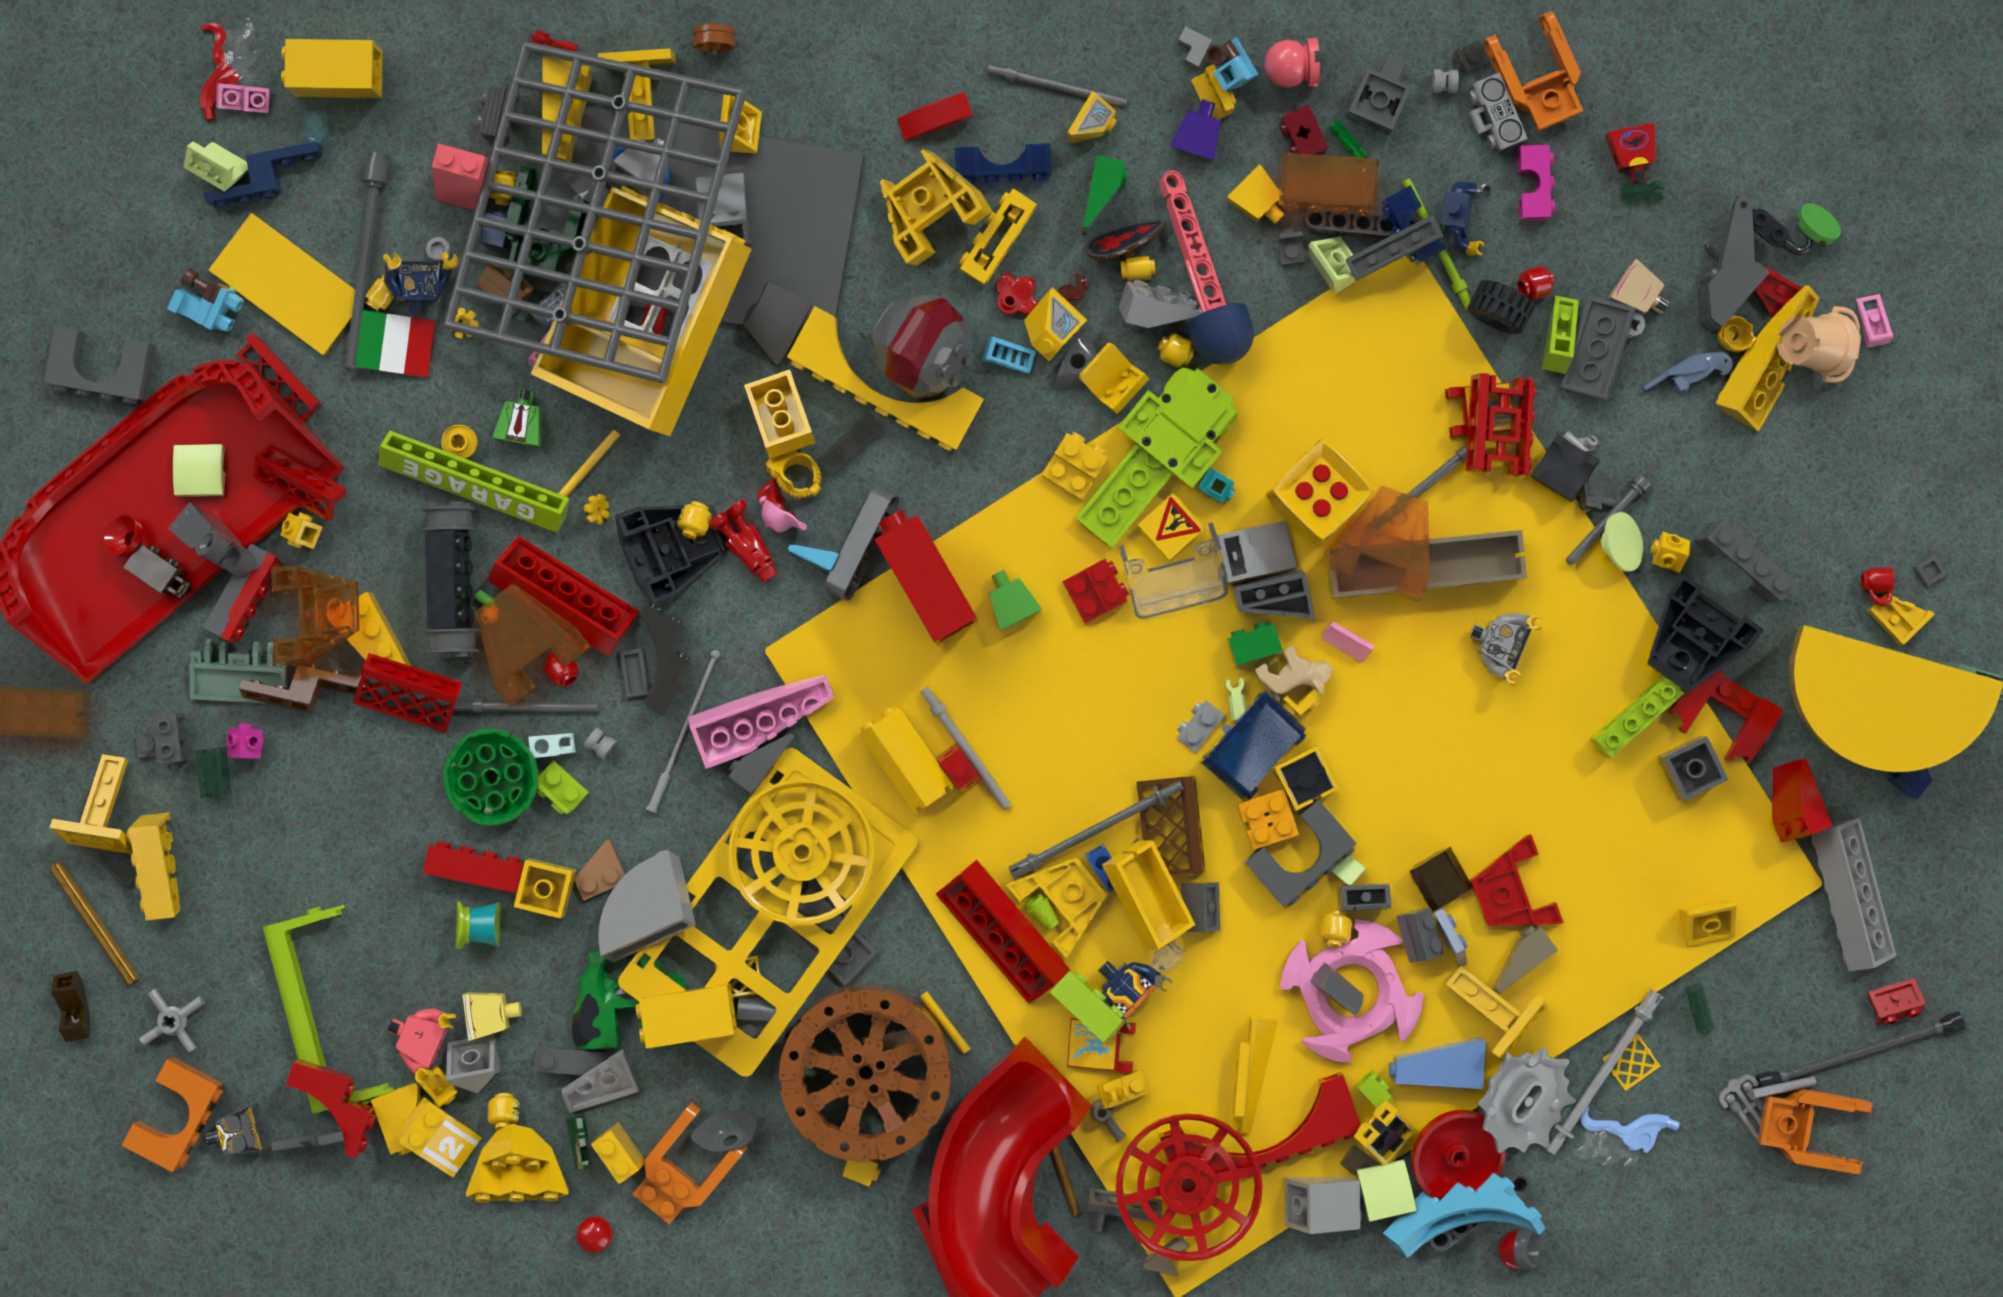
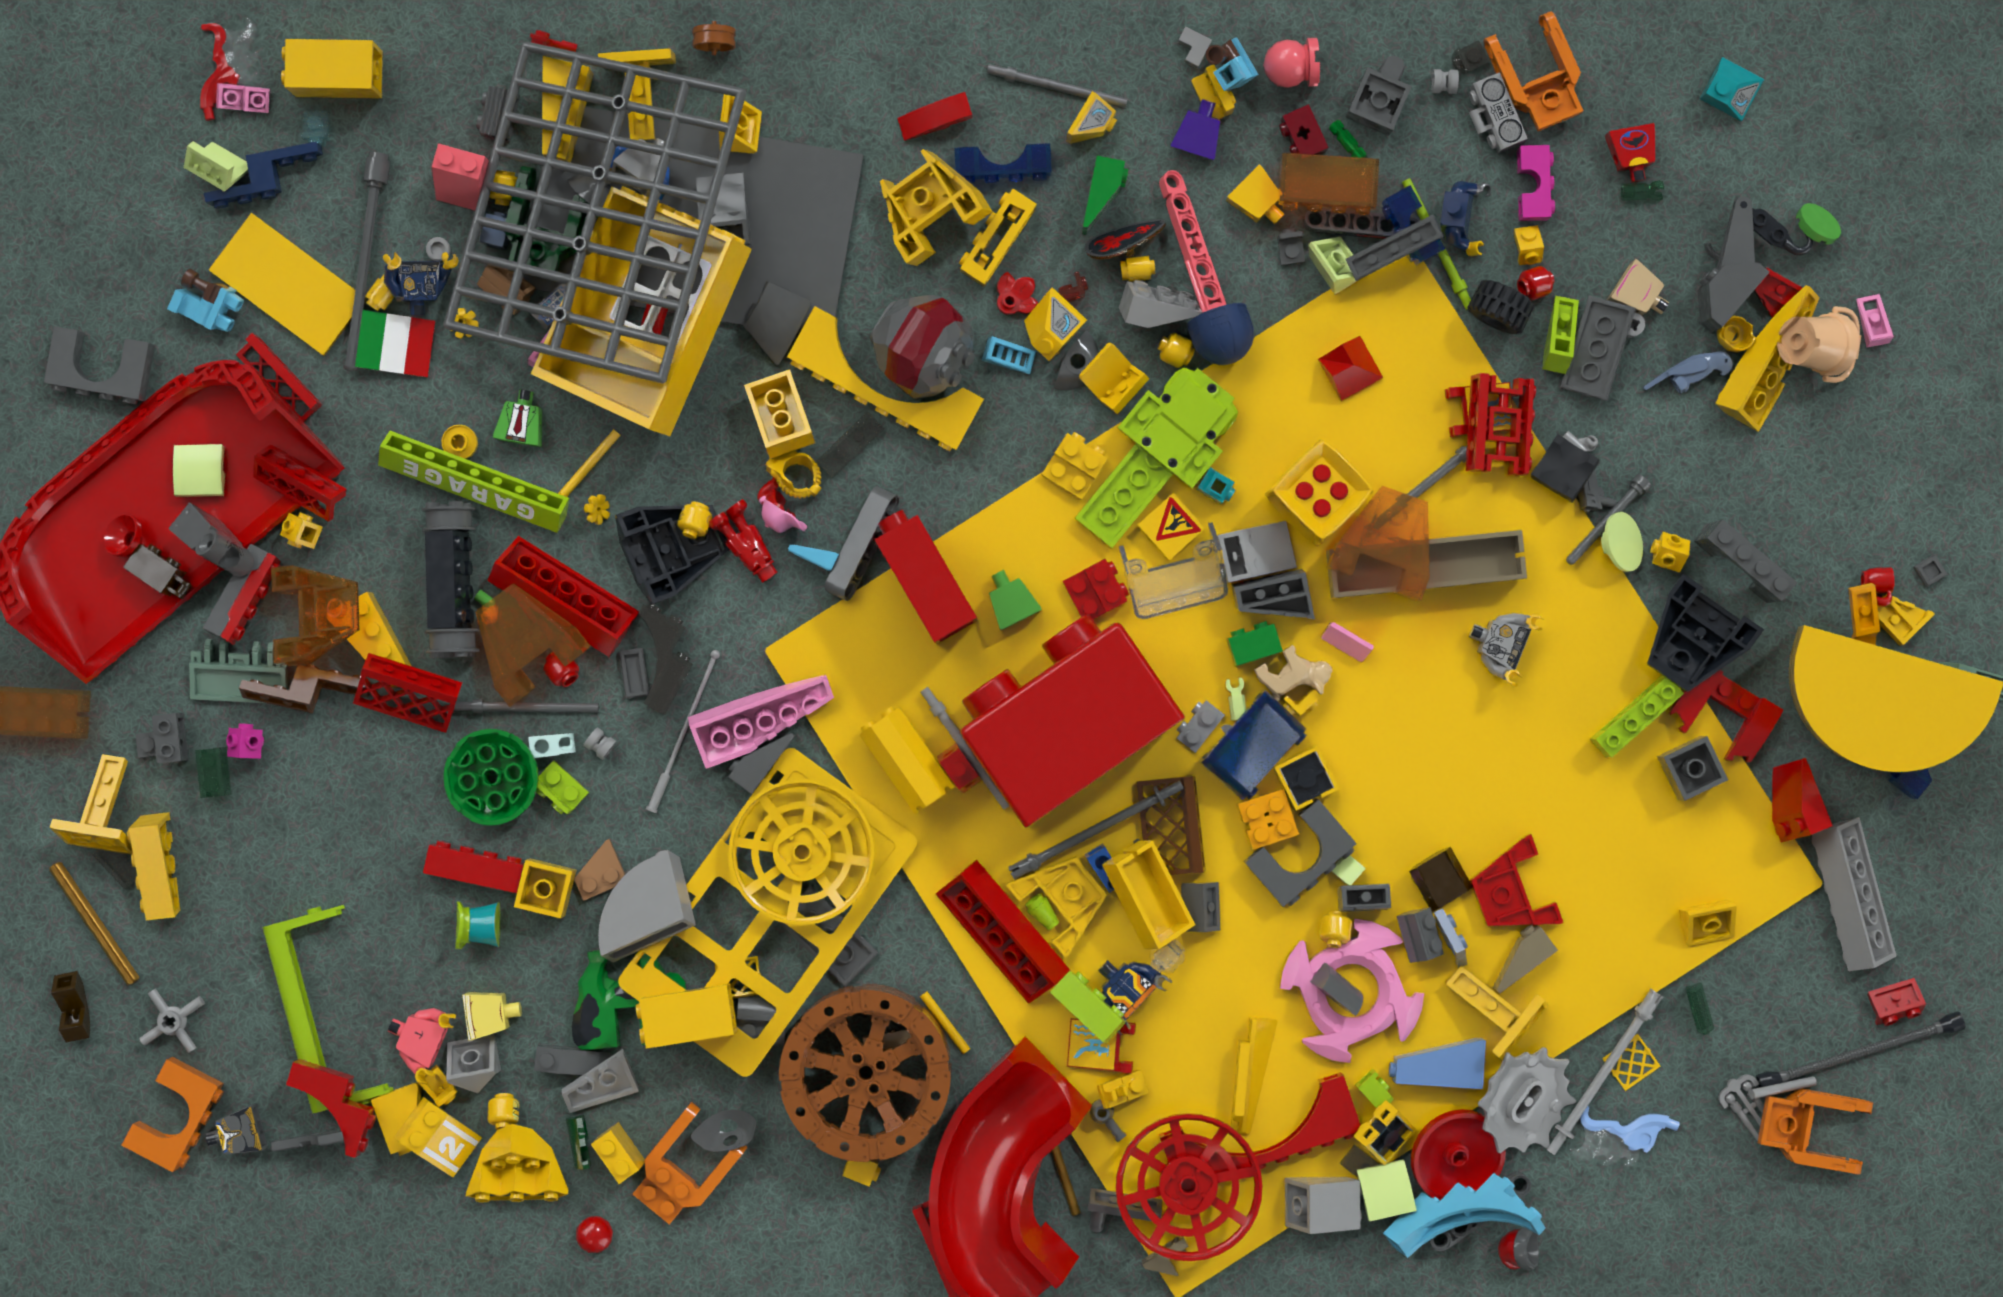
(1069, 720): none -> red piece
(1350, 368): none -> red slope
(1529, 245): none -> yellow bracket
(1731, 89): none -> teal slope
(1864, 613): none -> light orange piece

